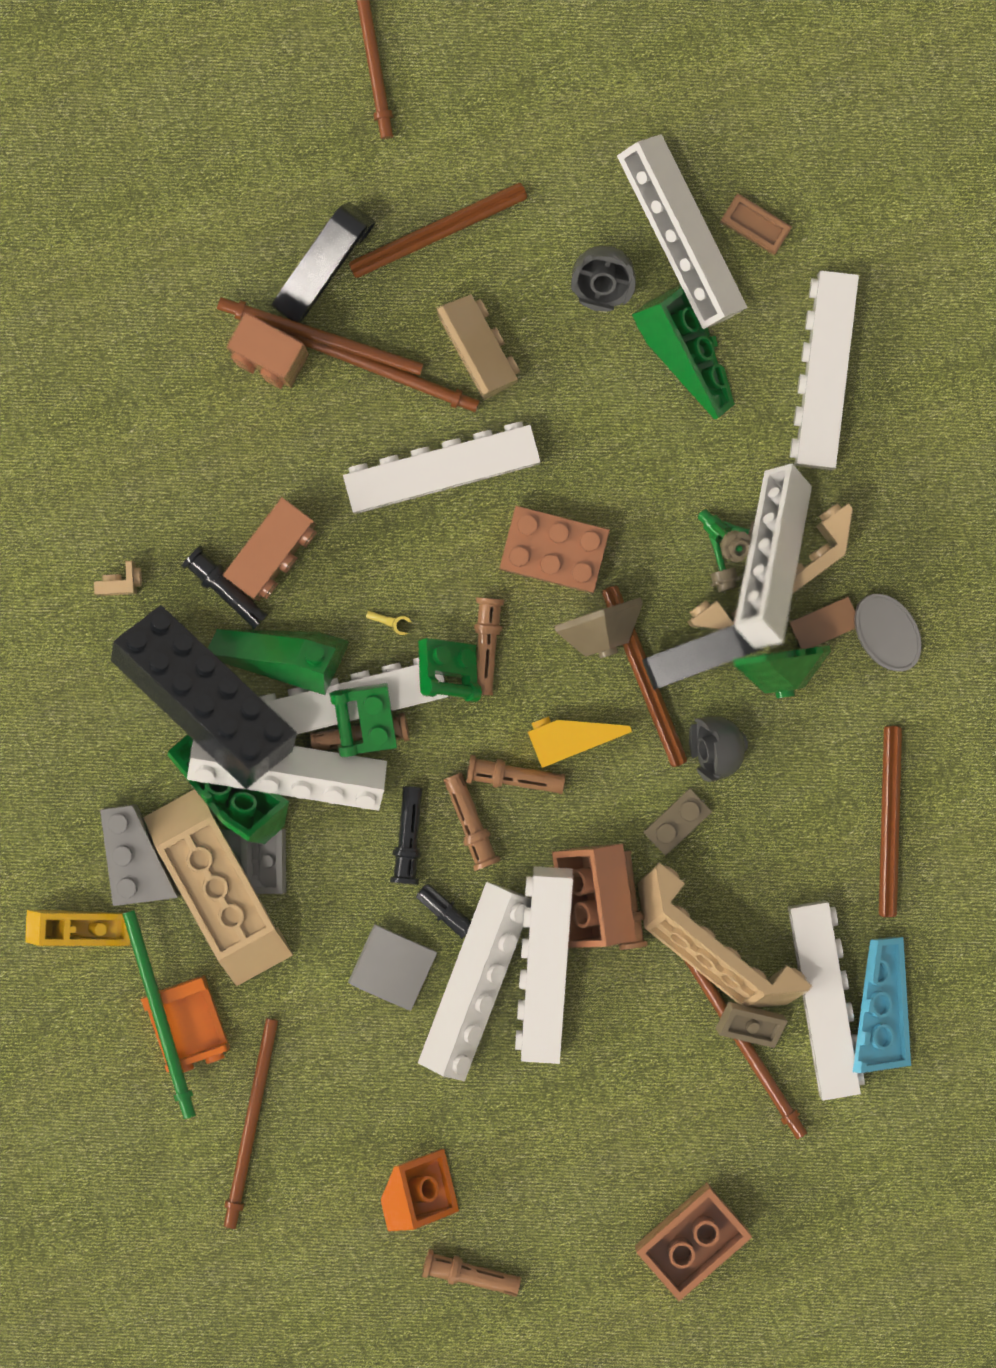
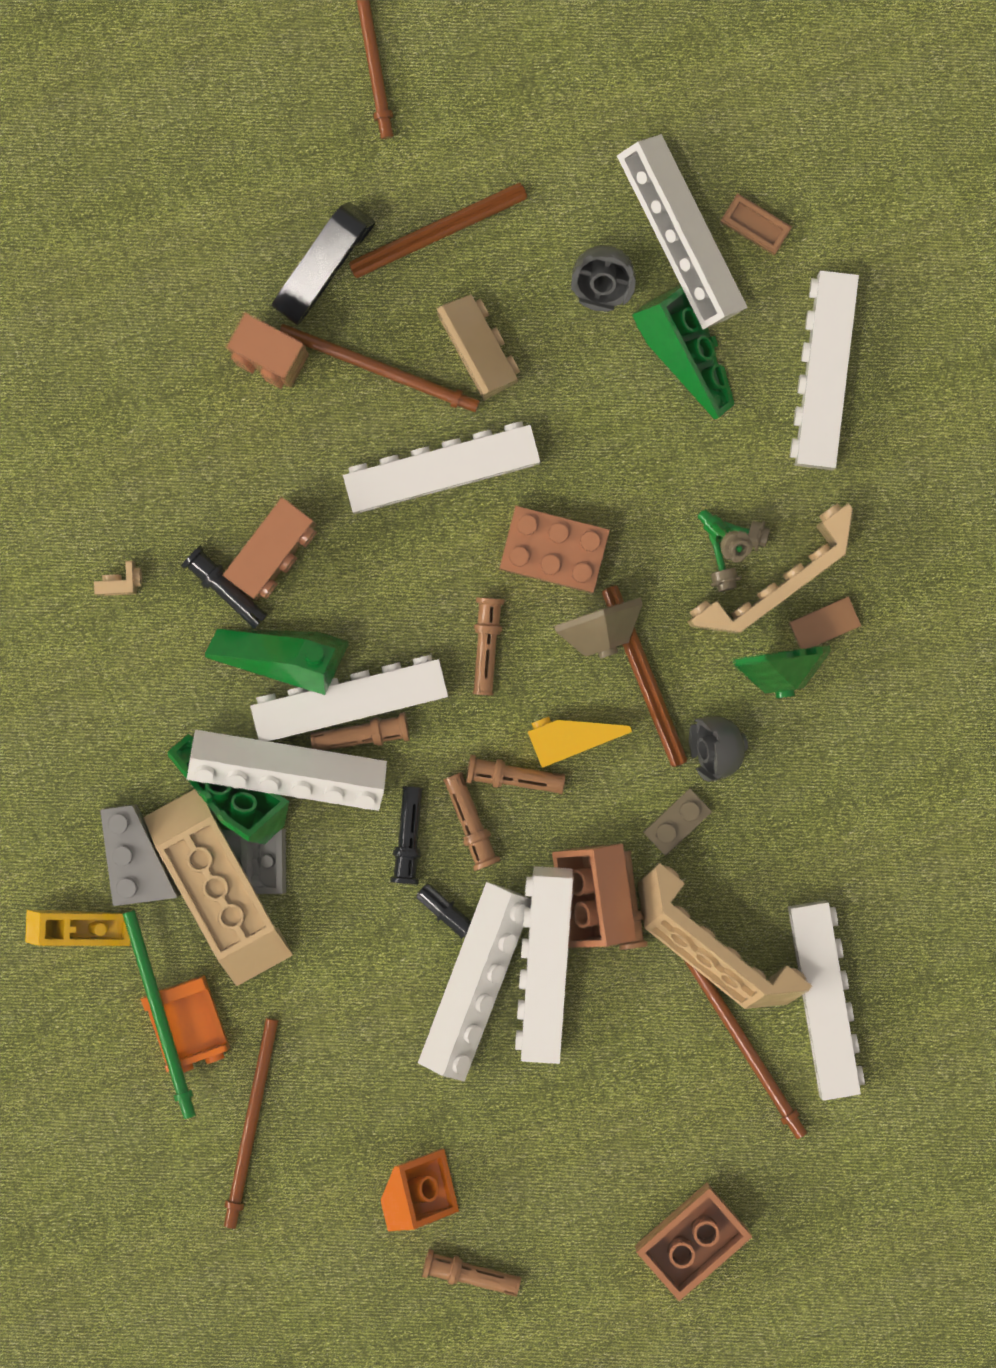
(203, 696): black brick -> none
(321, 336): dark orange bar -> none
(374, 717): green plate -> none
(388, 621): light yellow hand -> none
(392, 967): light grey slope -> none
(448, 659): green plate -> none
(696, 656): beam -> none
(751, 1024): dark tan plate -> none
(773, 556): white brick -> none
(884, 1020): medium azure wing -> none
(887, 632): light grey piece -> none
(890, 821): dark orange axle -> none

